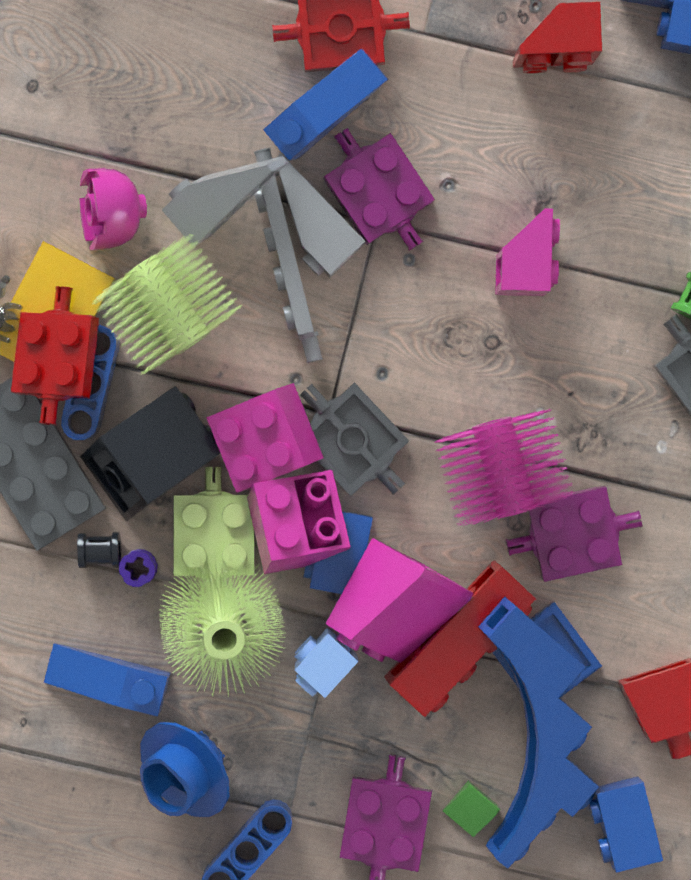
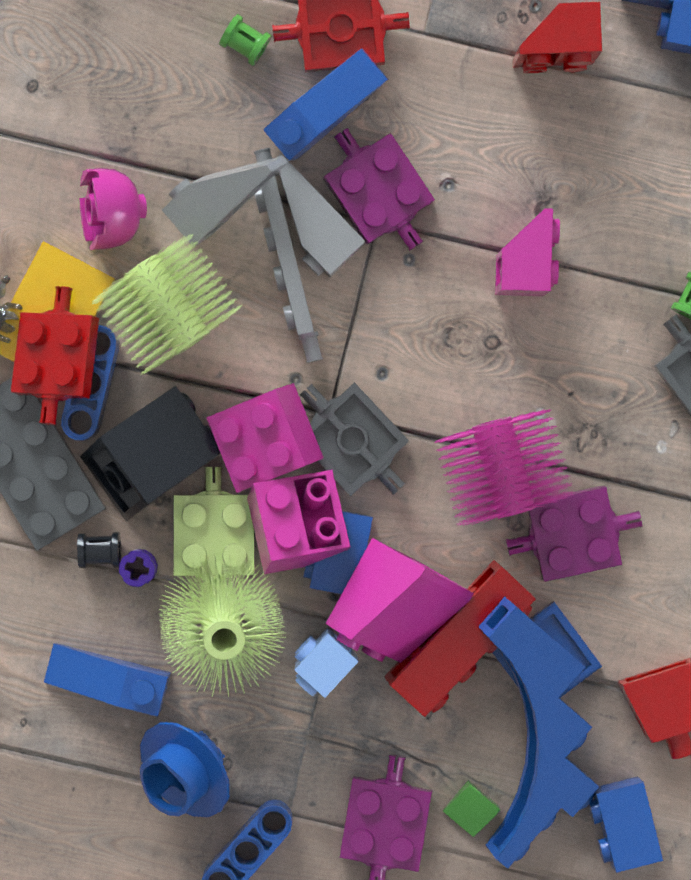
(245, 40): none -> bright green bush

